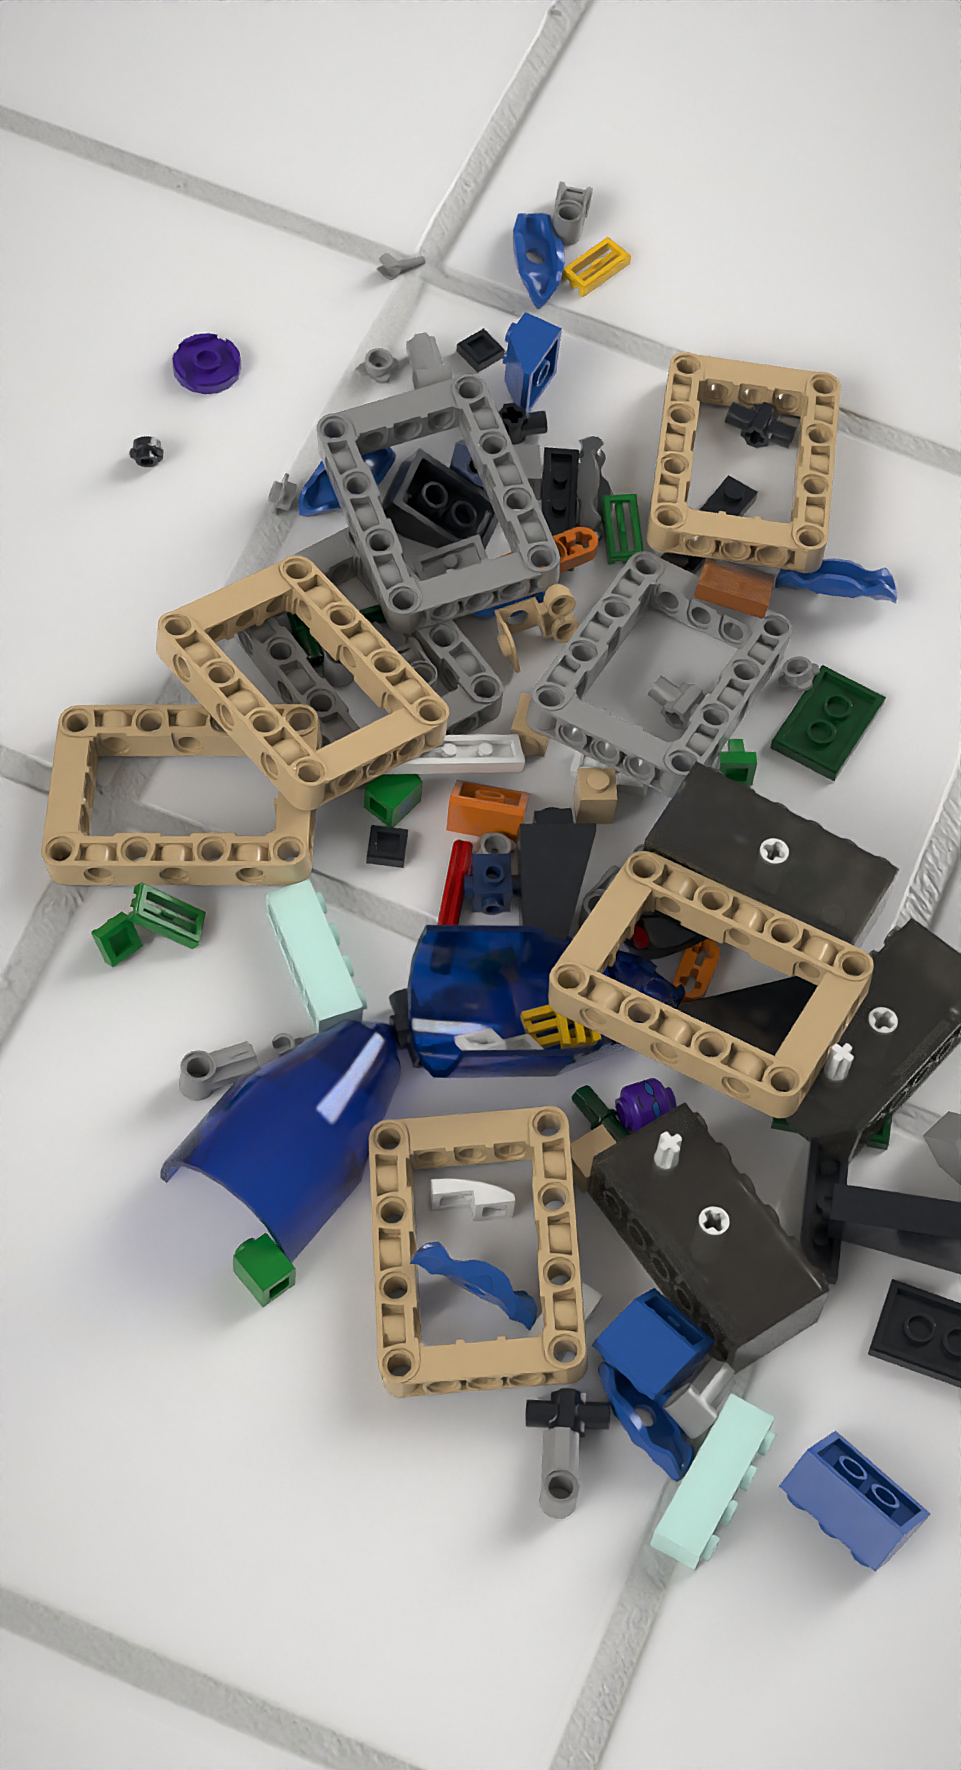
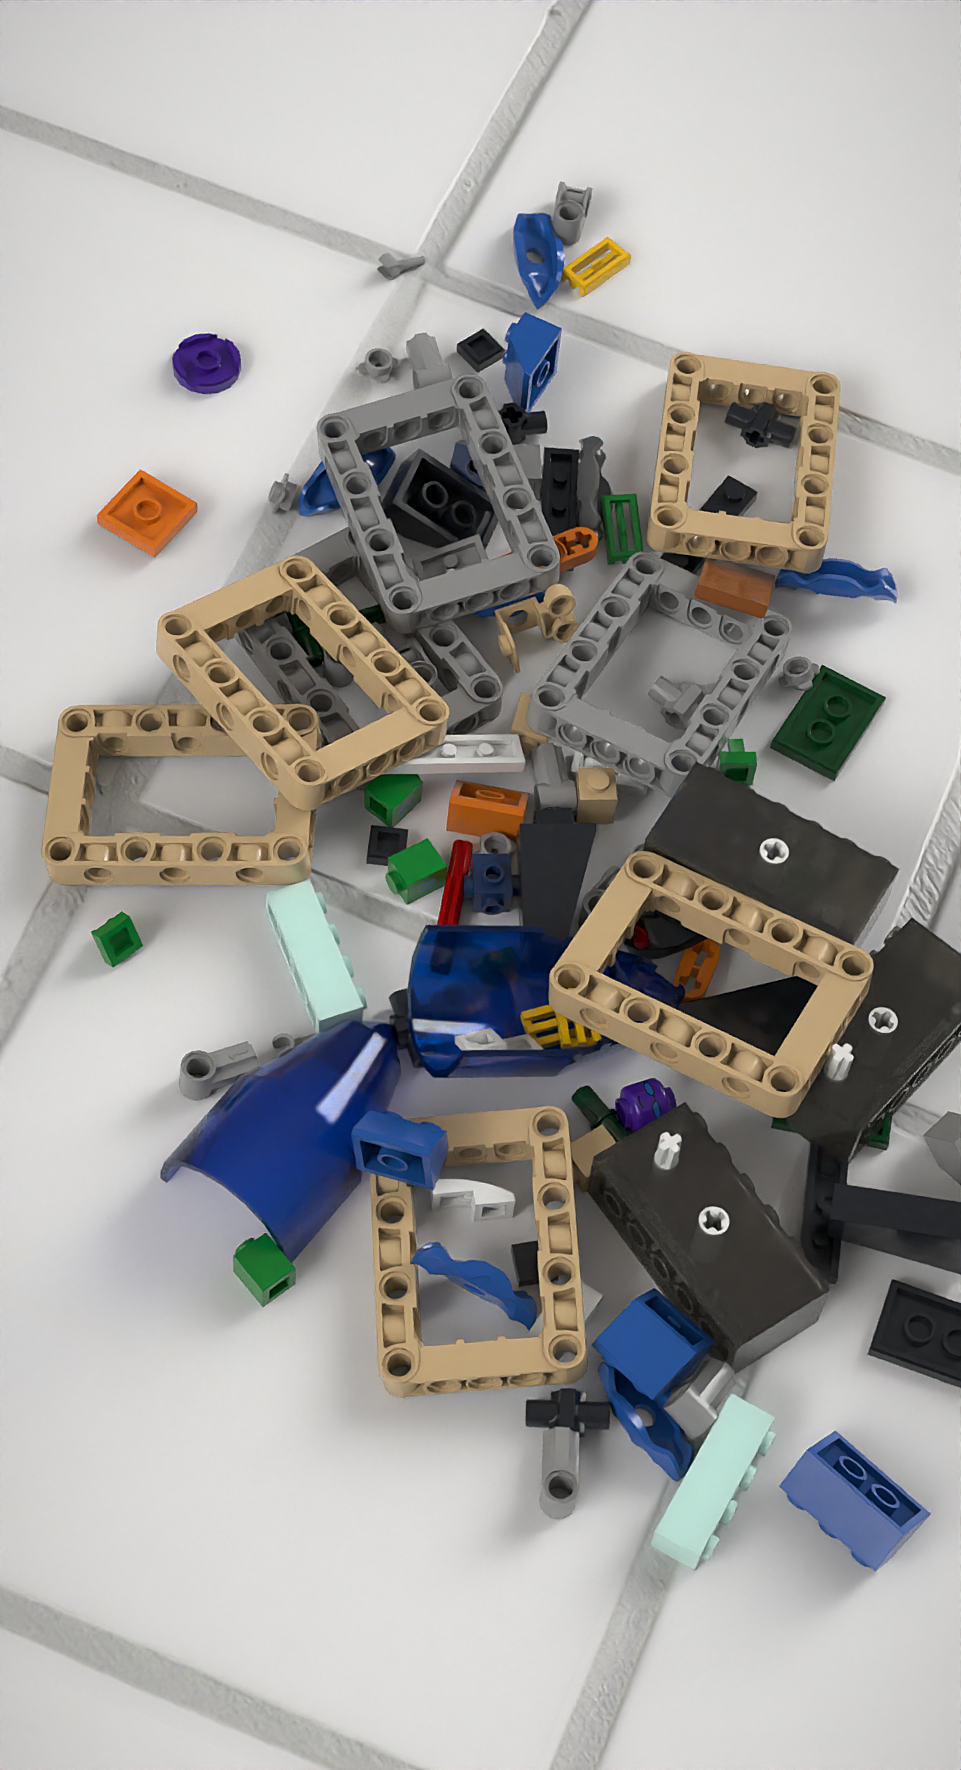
(146, 451): black plate -> none
(147, 513): none -> orange plate
(165, 921): green tile -> none
(400, 1148): none -> blue slope
(416, 871): none -> green brick
(526, 1263): none -> black tile
(551, 779): none -> light grey piece

